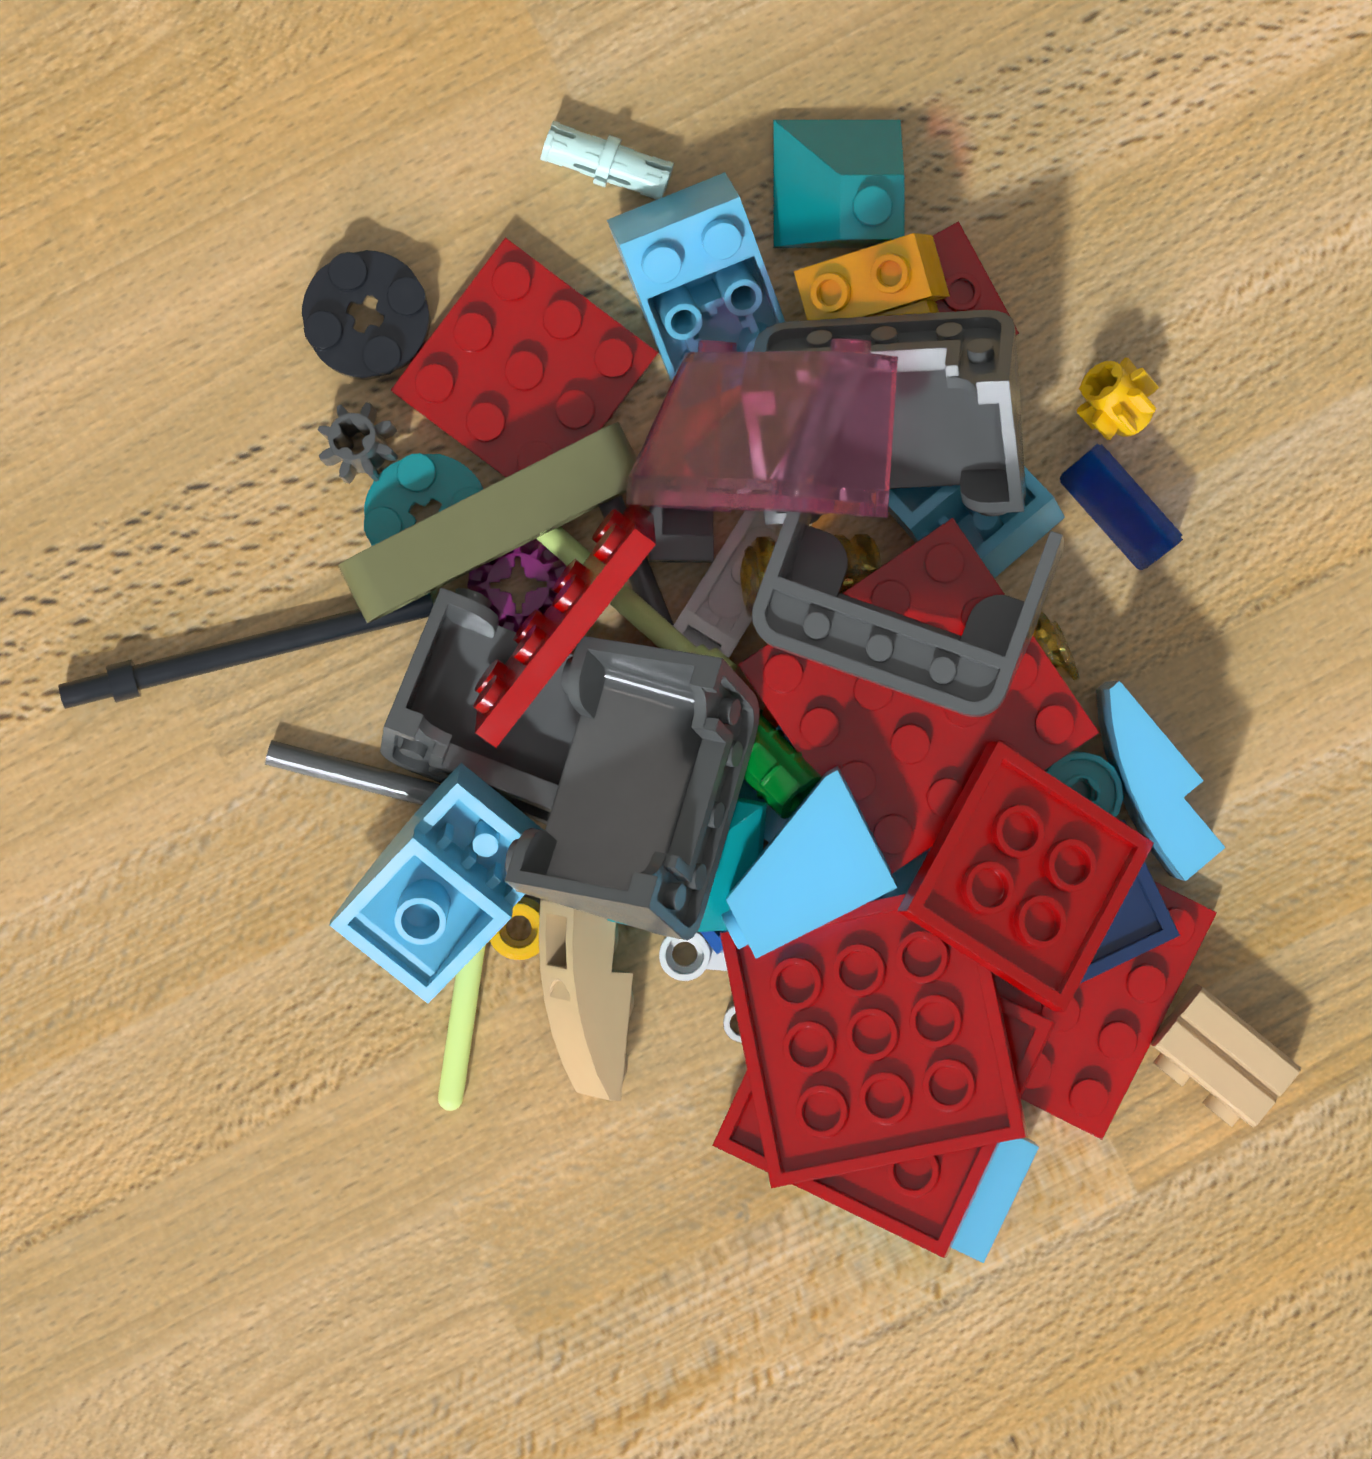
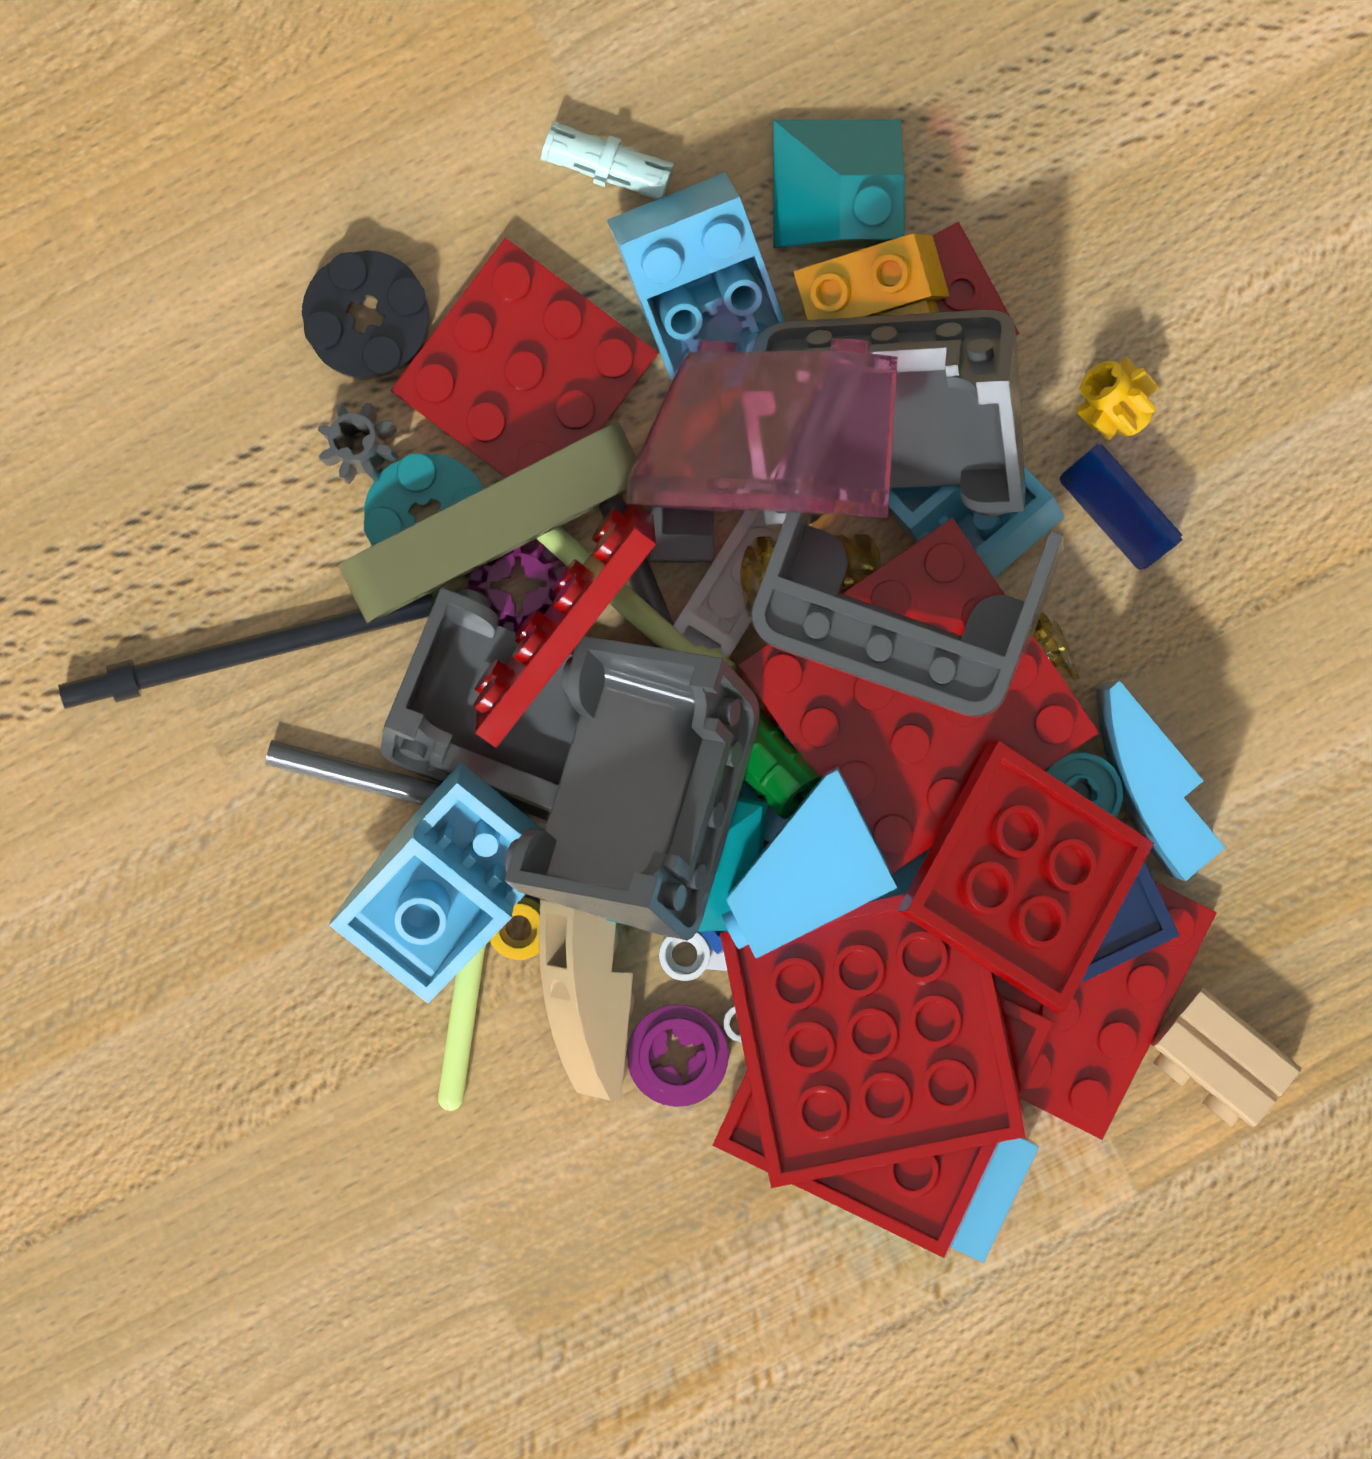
(664, 1083): none -> magenta gear

